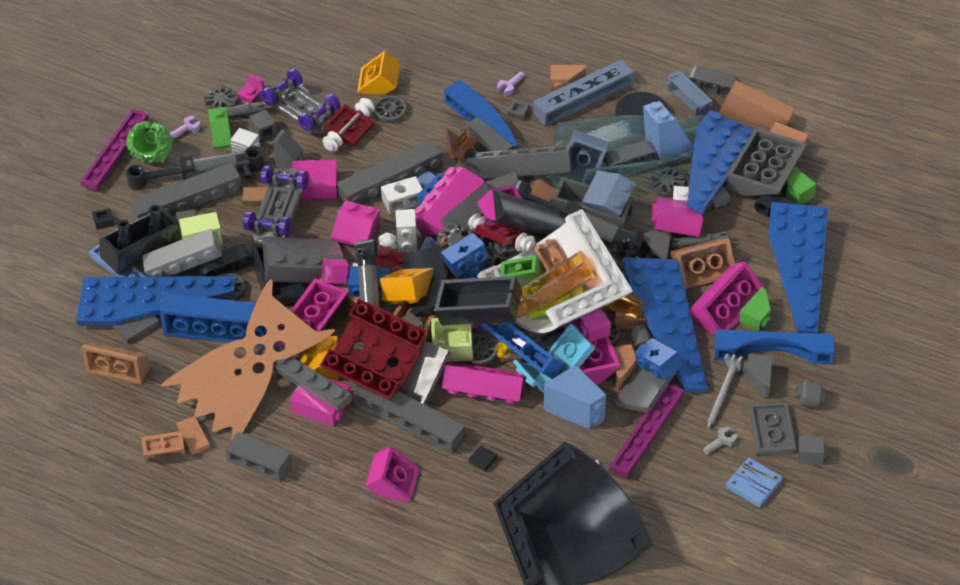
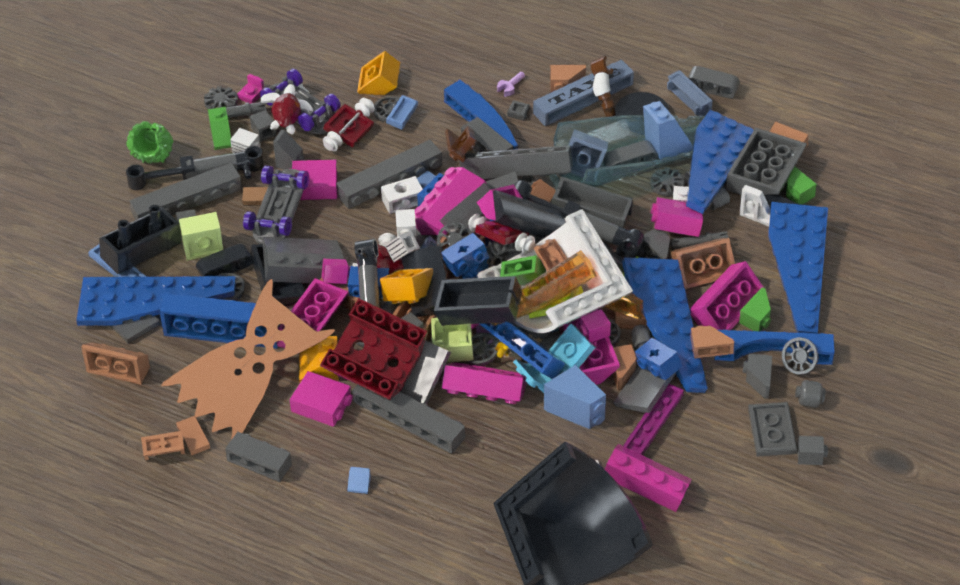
(103, 218): black tile -> none
(112, 151): magenta plate -> none
(182, 255): light grey brick -> none
(188, 126): lavender bar -> none
(286, 108): none -> dark red animal
(310, 381): dark grey plate -> none
(355, 223): dark pink slope -> none
(359, 480): none -> medium blue slope
(392, 475): dark pink slope -> none
(402, 112): none -> medium blue tile
(402, 246): none -> white brick
(482, 458): black tile -> none
(601, 84): none -> reddish brown piece
(608, 192): sand blue slope -> none
(647, 477): none -> dark pink slope
(710, 342): none -> nougat slope
(722, 440): light grey bar -> none
(734, 365): light grey piece -> none
(754, 205): none -> white wing
(754, 482): medium blue tile -> none
(755, 107): nougat slope -> none
(800, 355): none -> wheel

